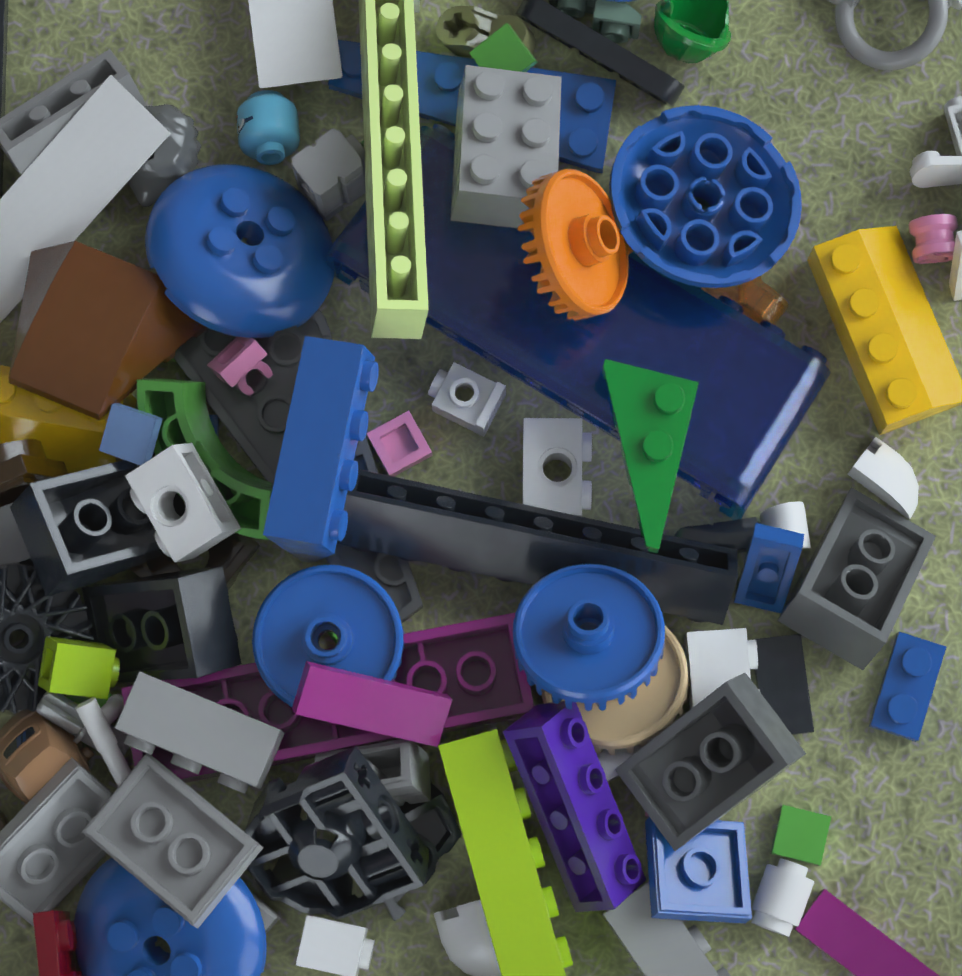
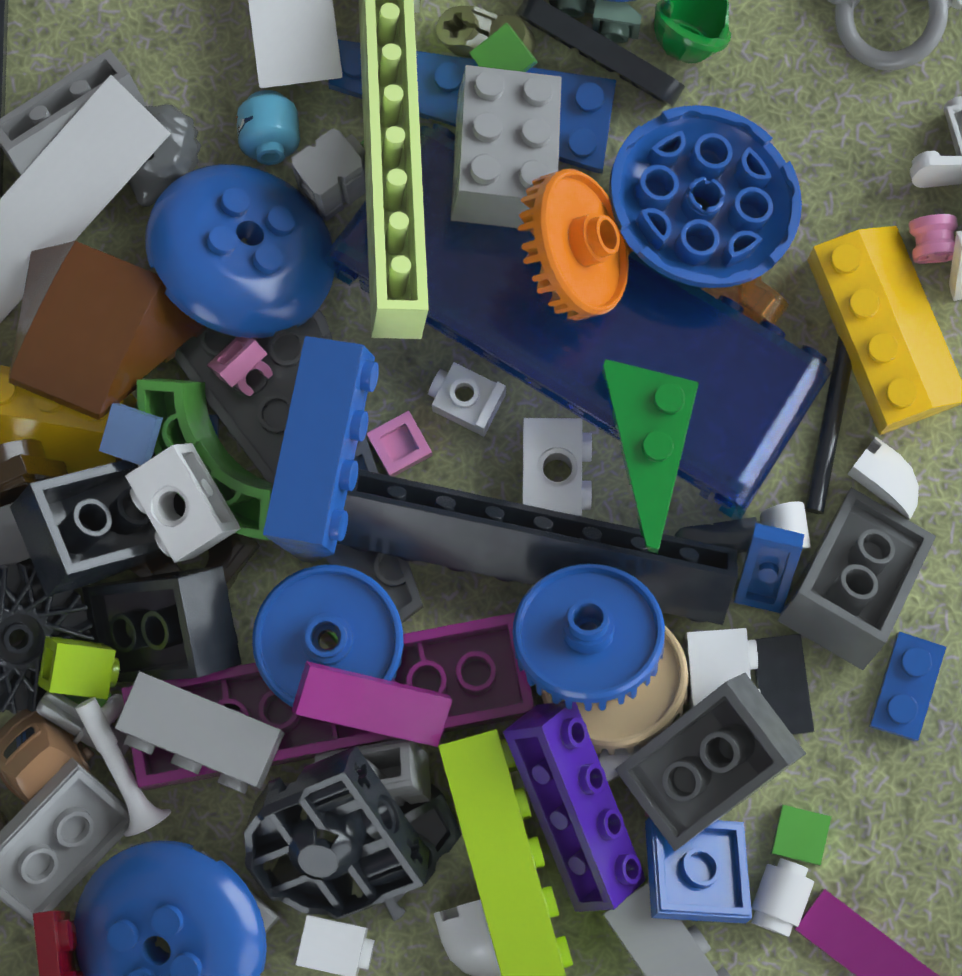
(172, 840): light grey tile -> none
(829, 430): none -> black bar

